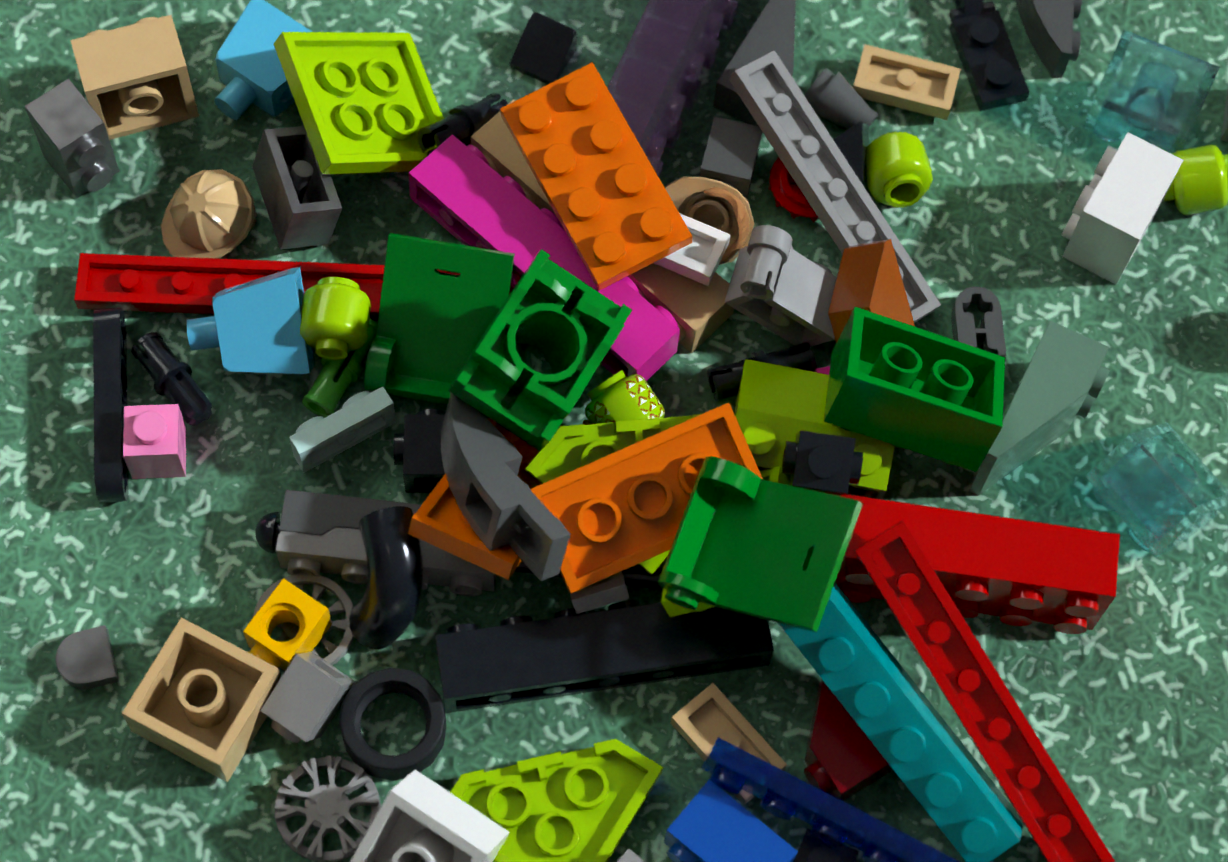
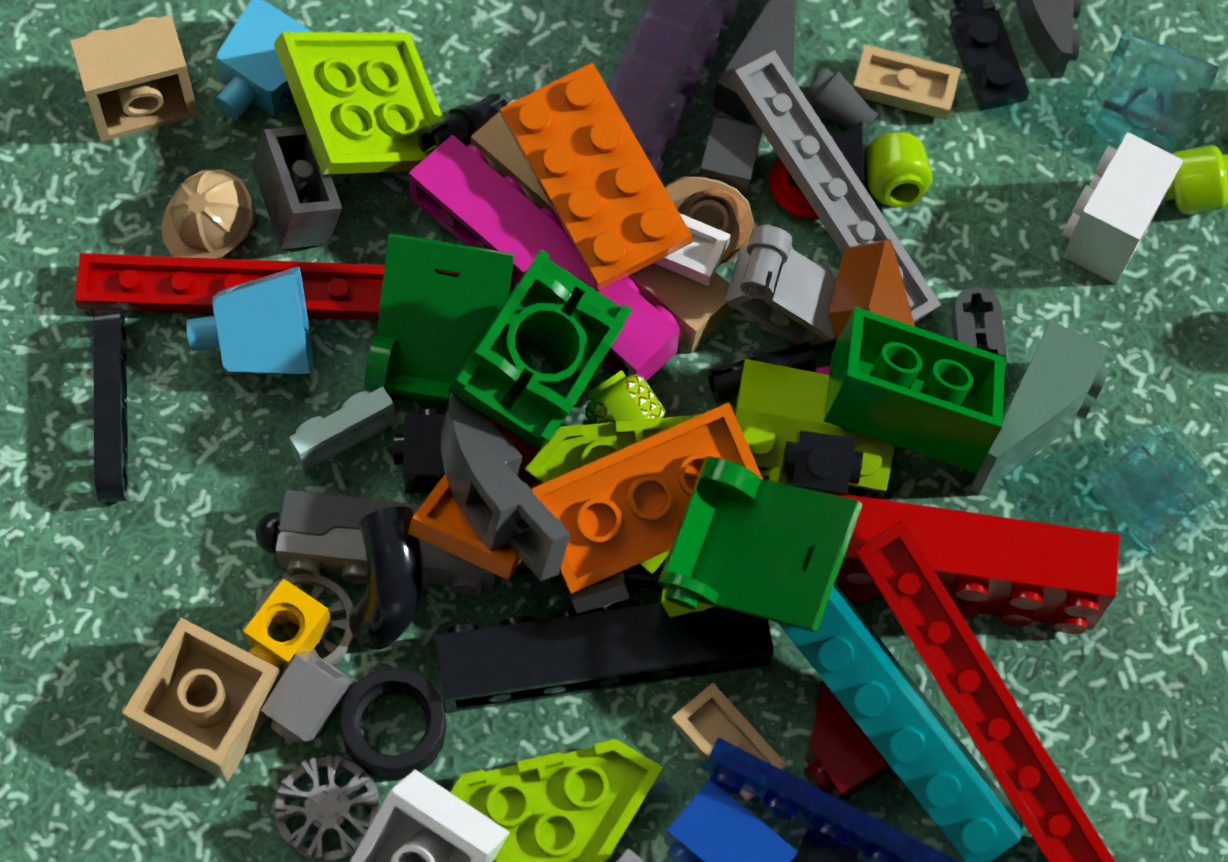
(73, 138): flat silver brick -> none
(87, 659): flat silver tile -> none
(154, 441): bright pink brick -> none
(172, 378): black axle -> none
(327, 393): bright green pin -> none
(335, 317): lime head -> none
(544, 48): black slope -> none

